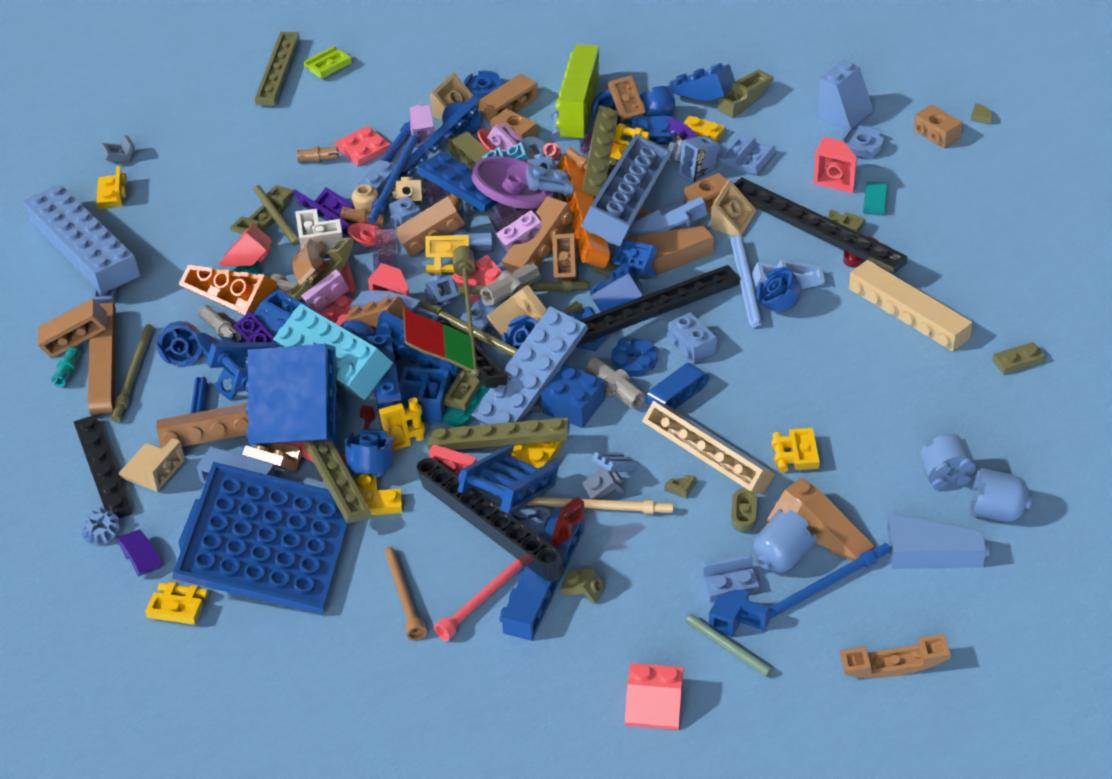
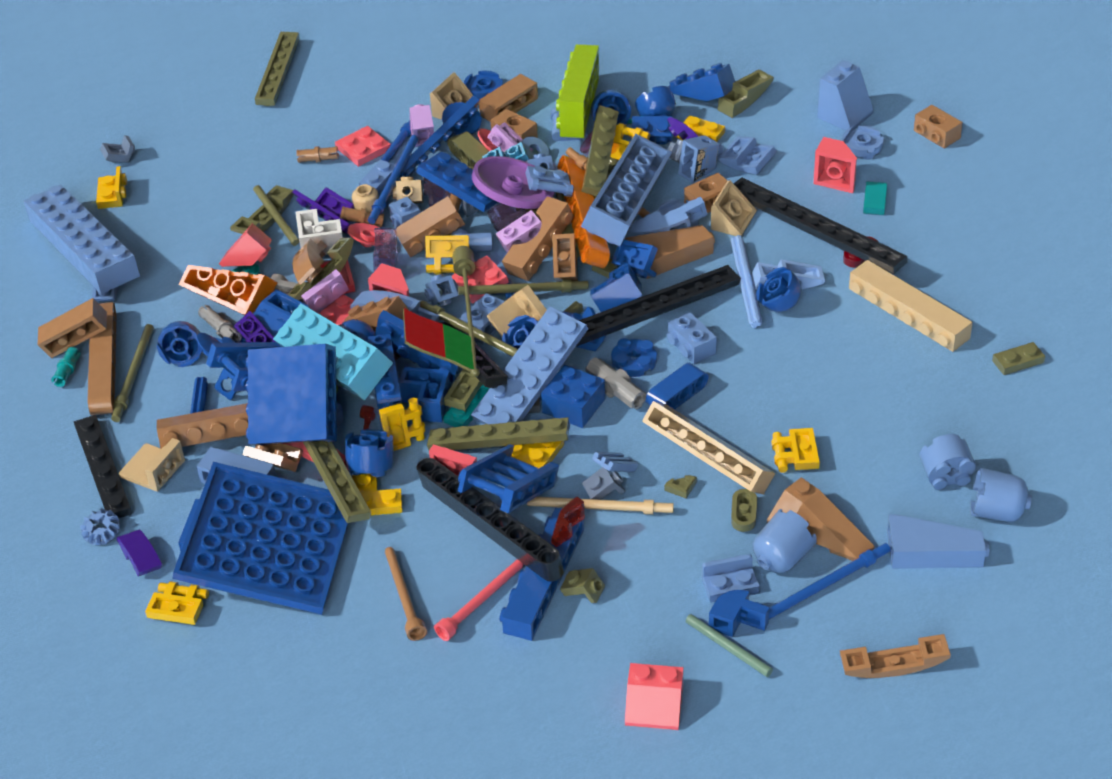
(327, 62): lime plate -> none
(509, 283): light grey piece -> none
(530, 516): medium blue beam -> none
(552, 150): coral axle -> none
(626, 98): medium nougat bracket -> none
(849, 220): olive plate -> none
(981, 114): olive tile -> none

